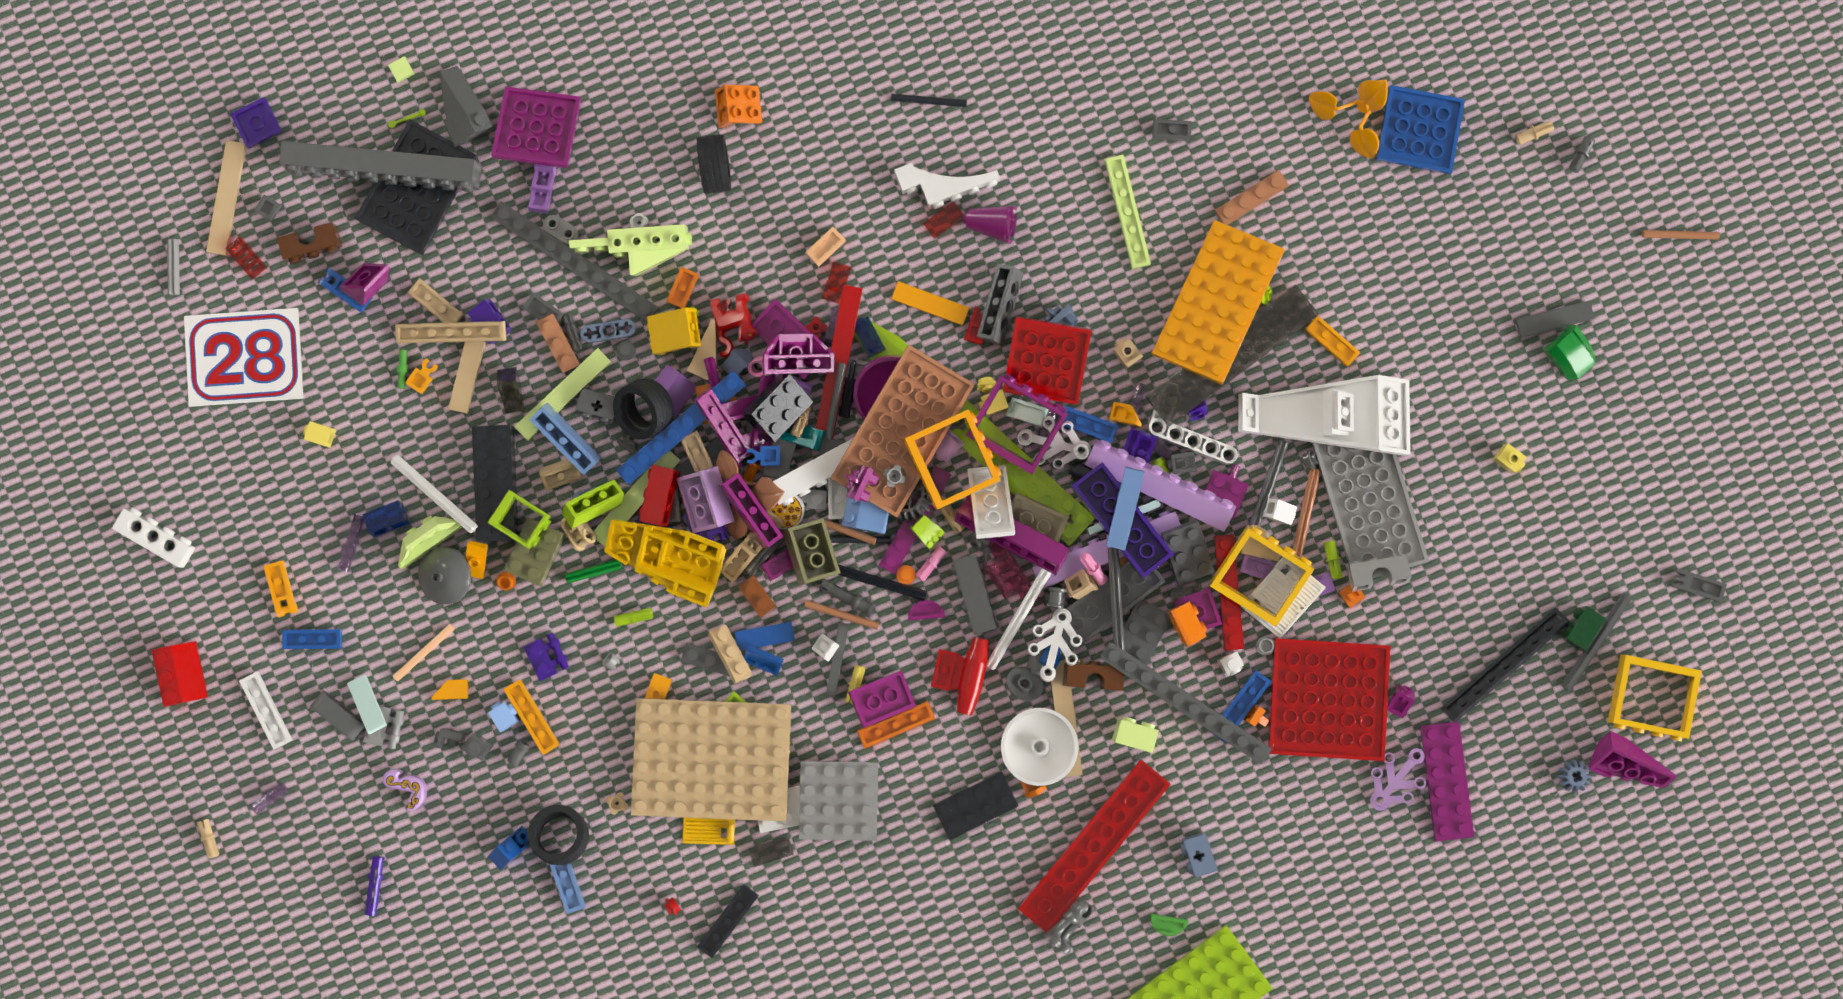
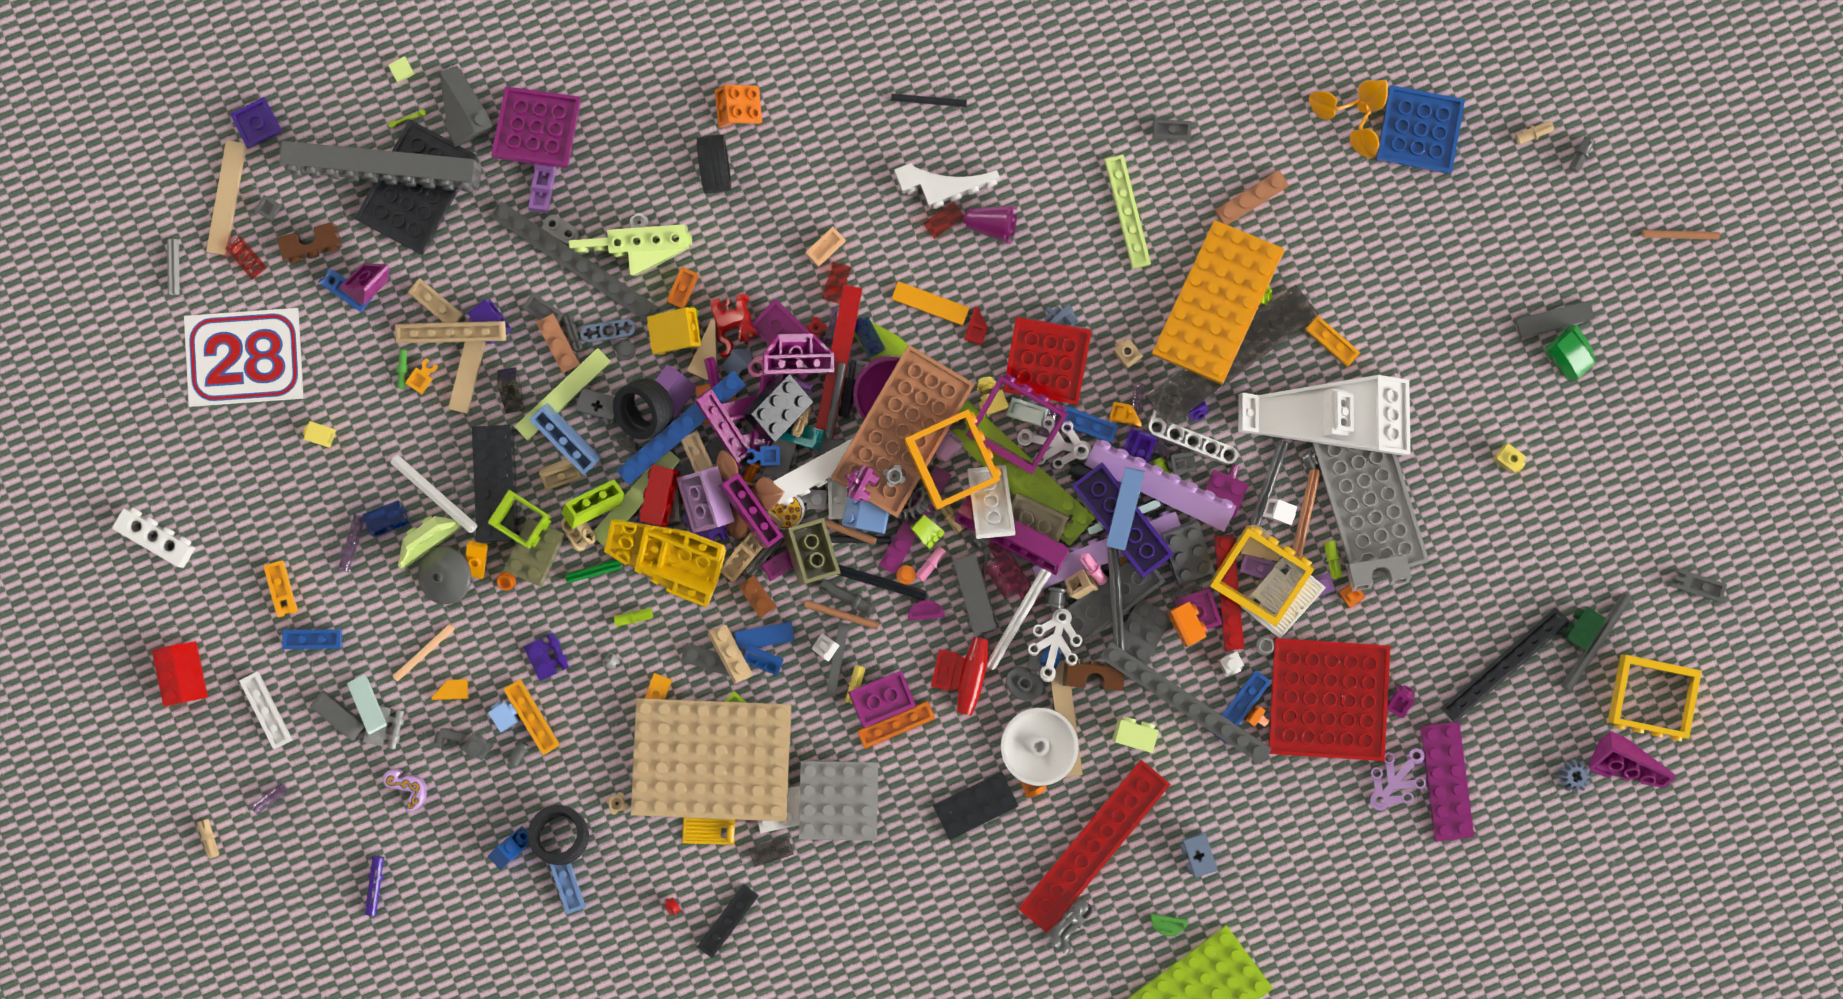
(1000, 304): dark grey brick -> none

